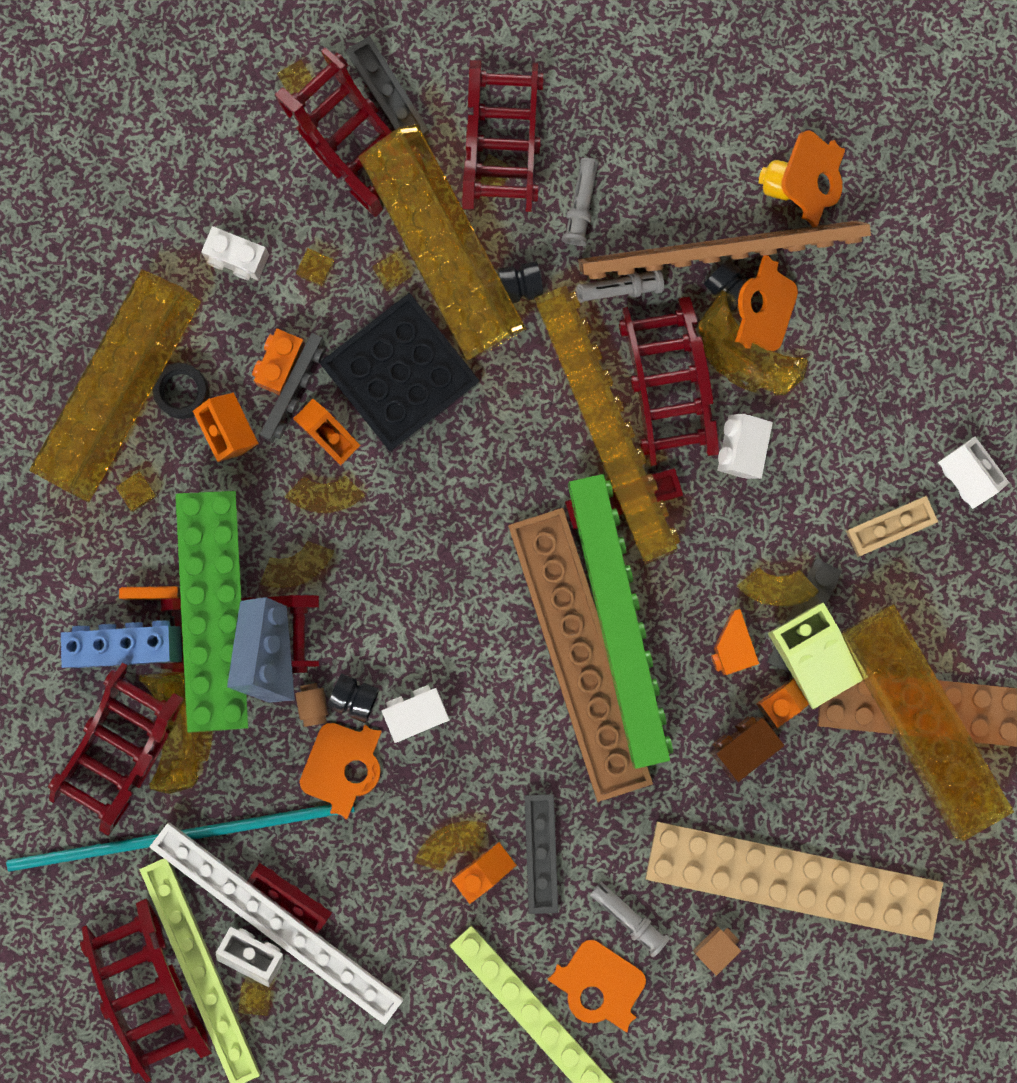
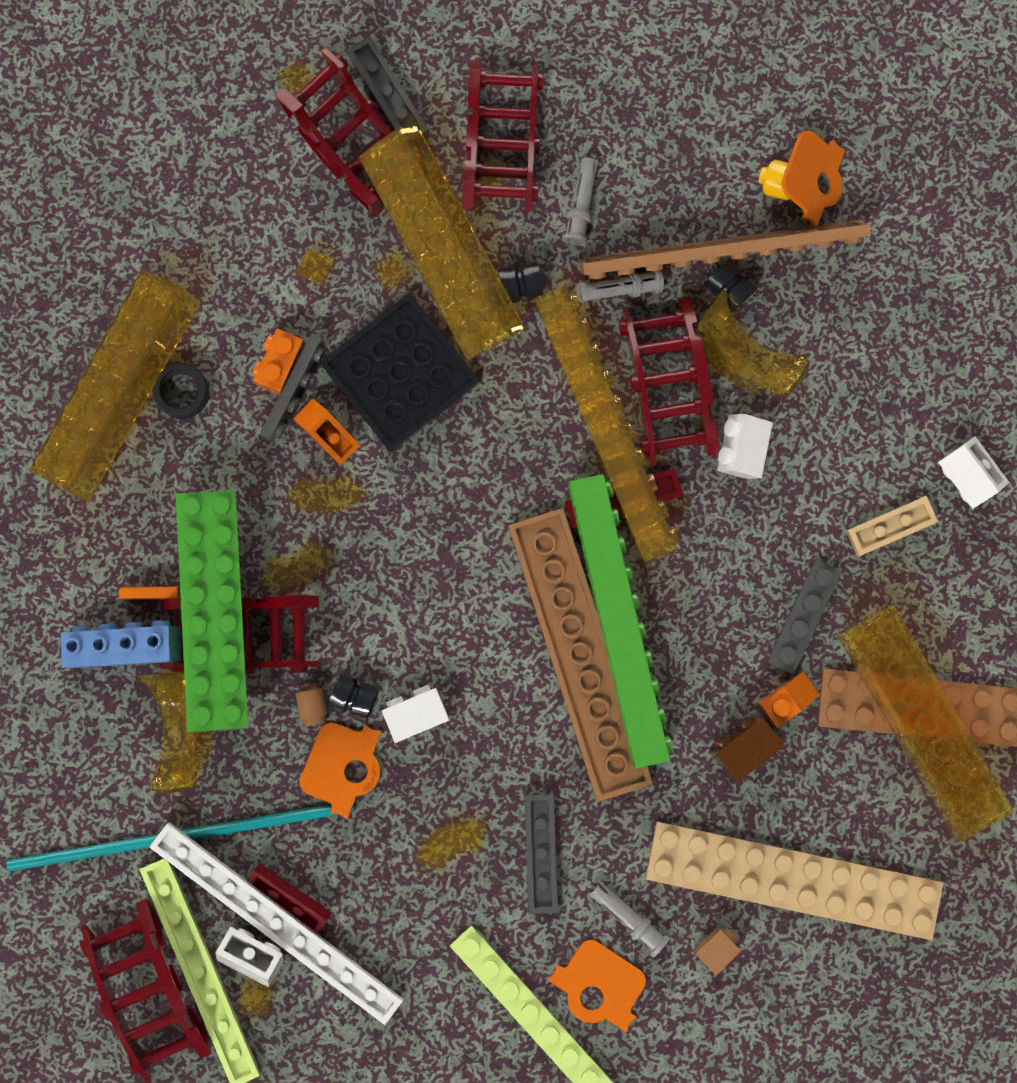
(136, 491): clear yellow plate -> none
(143, 757): dark red fence -> none
(225, 427): orange brick -> none
(234, 253): white brick -> none
(262, 652): sand blue wedge -> none
(483, 873): orange slope -> none
(734, 647): orange slope -> none
(771, 322): orange piece -> none
(777, 590): clear yellow tile -> none
(816, 655): yellowish green slope -> none

